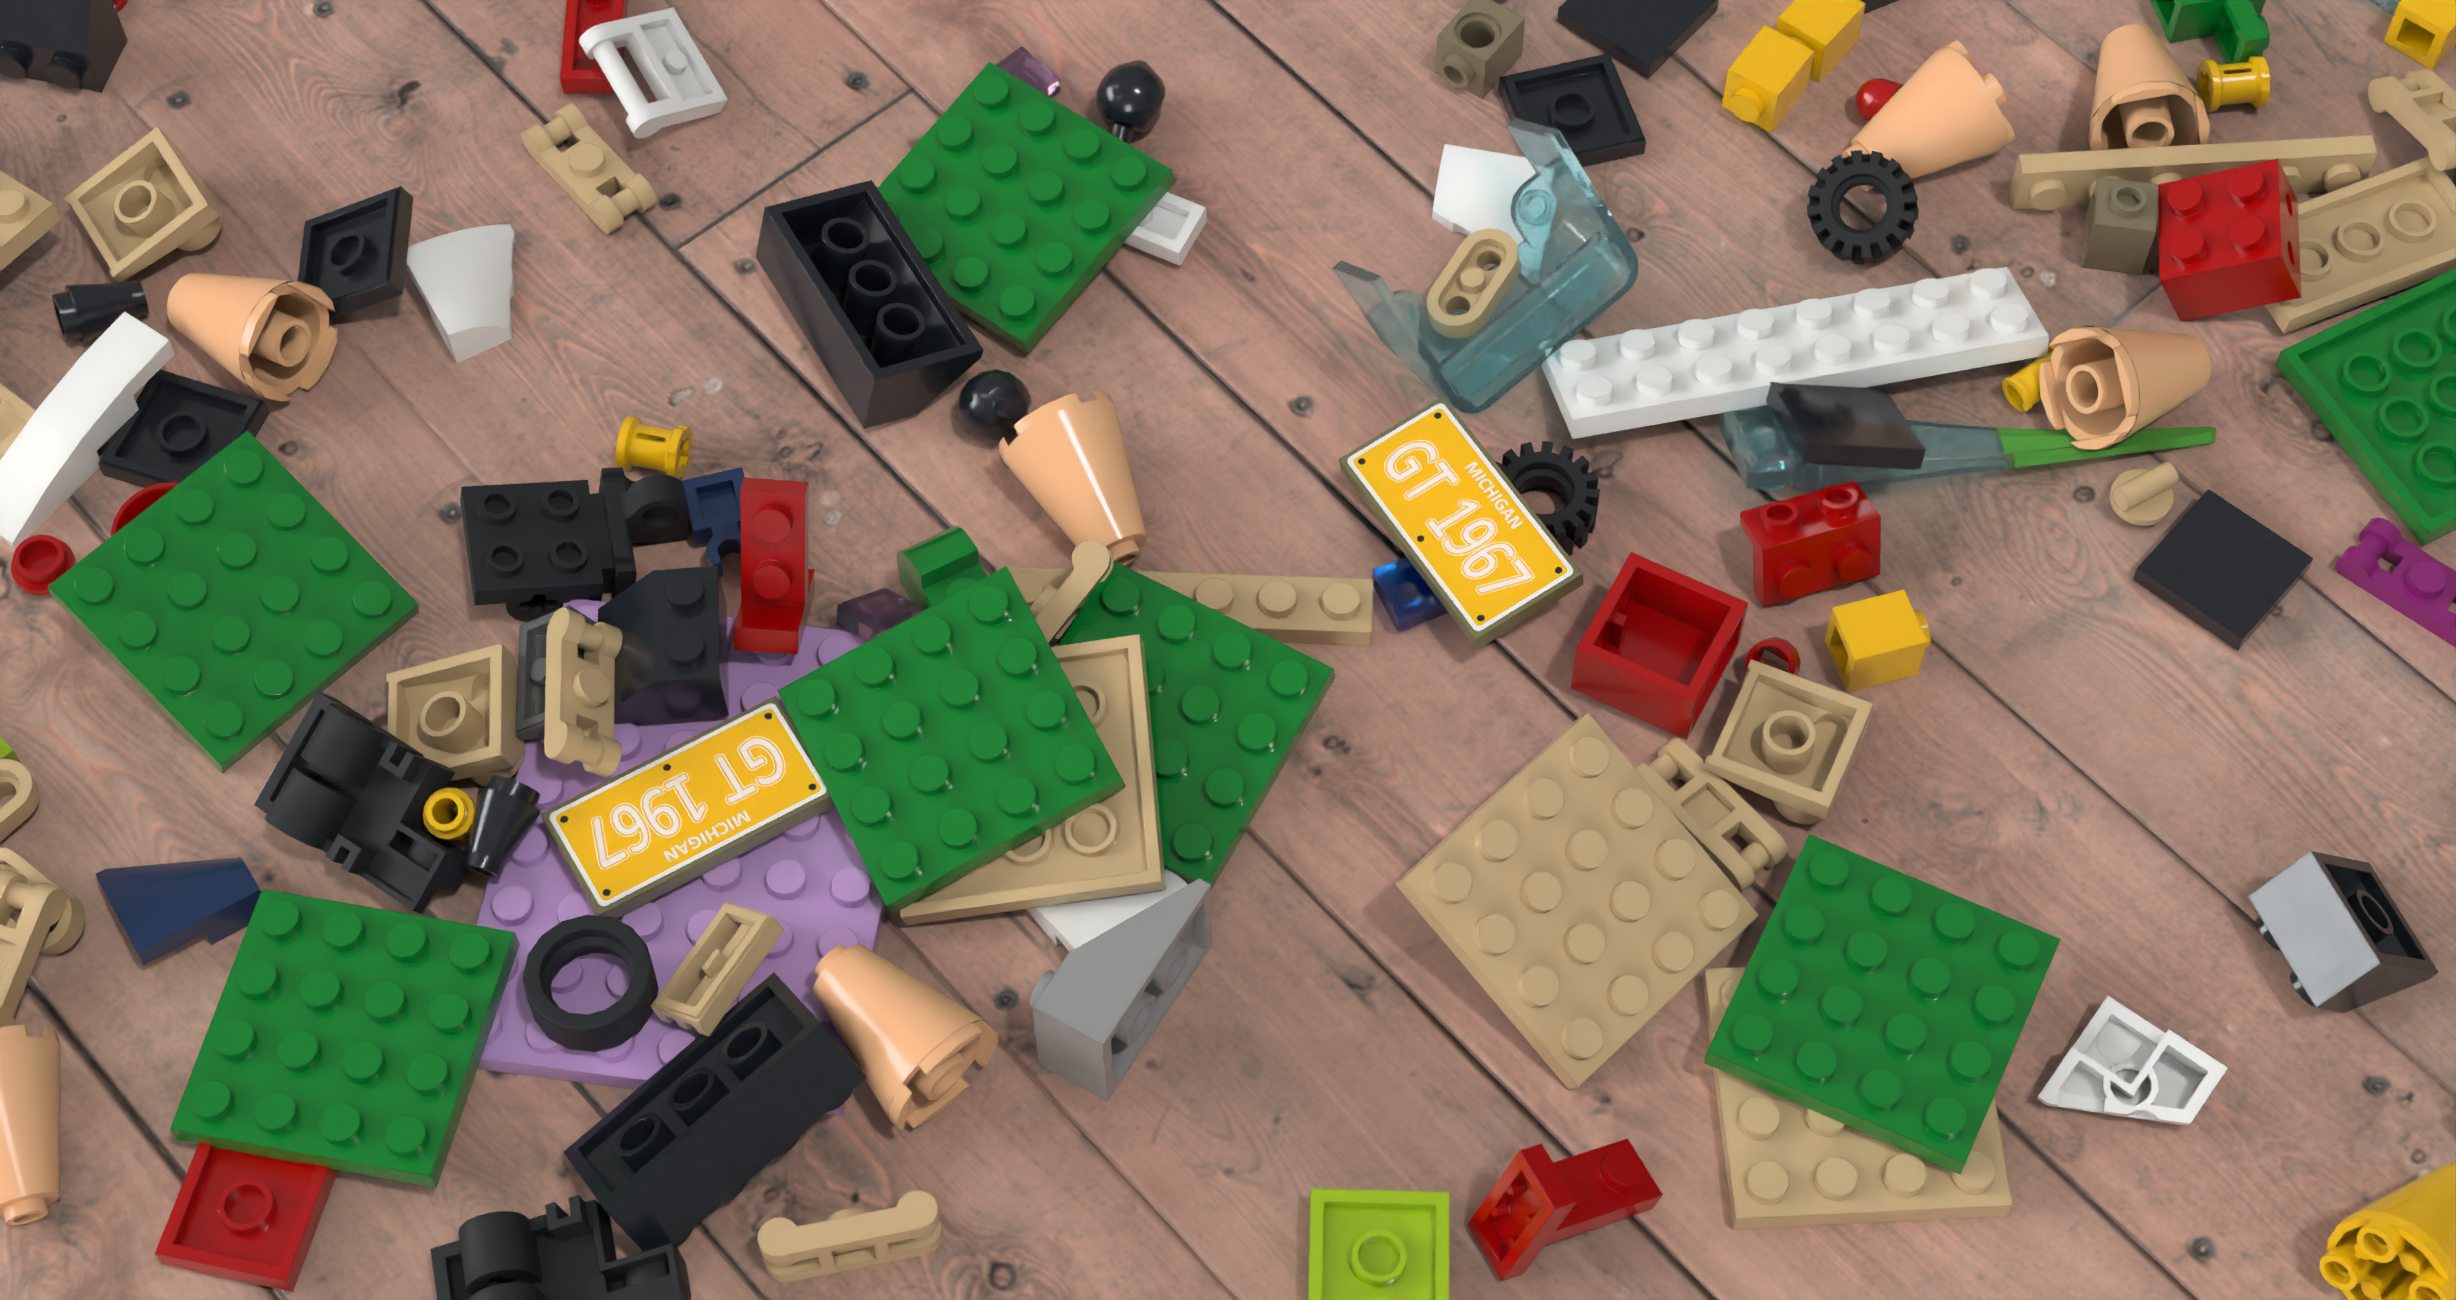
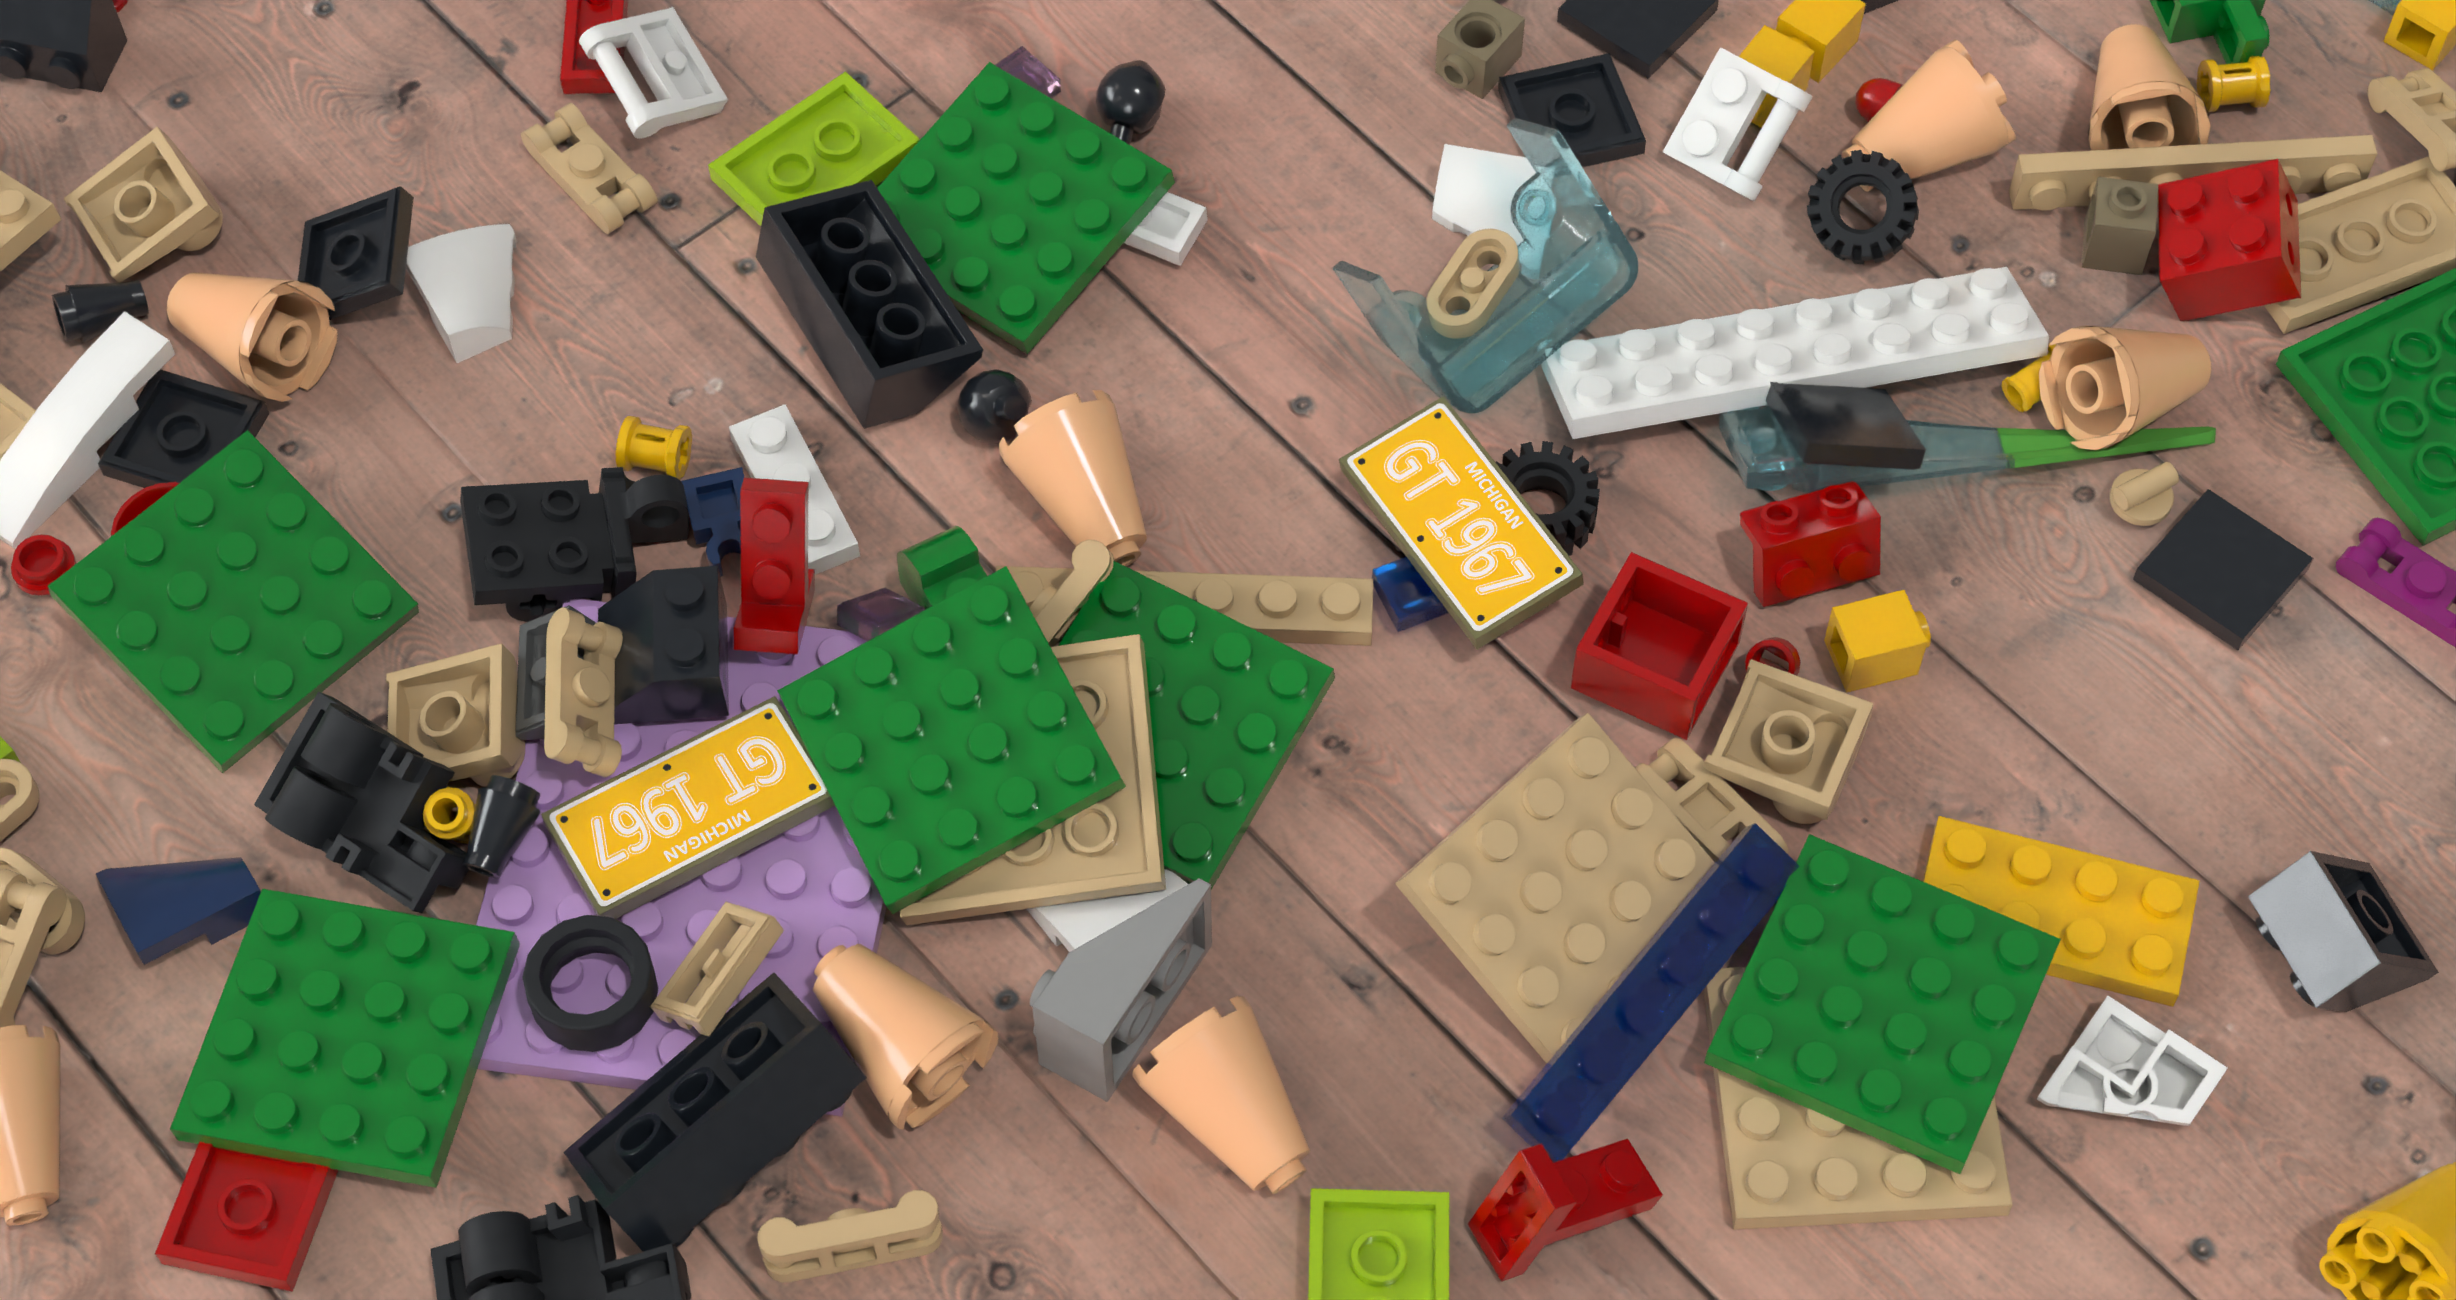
(776, 450): none -> white plate
(813, 148): none -> lime plate
(1229, 1096): none -> light nougat cone
(1652, 994): none -> clear blue plate
(1721, 116): none -> white plate
(2115, 919): none -> yellow plate

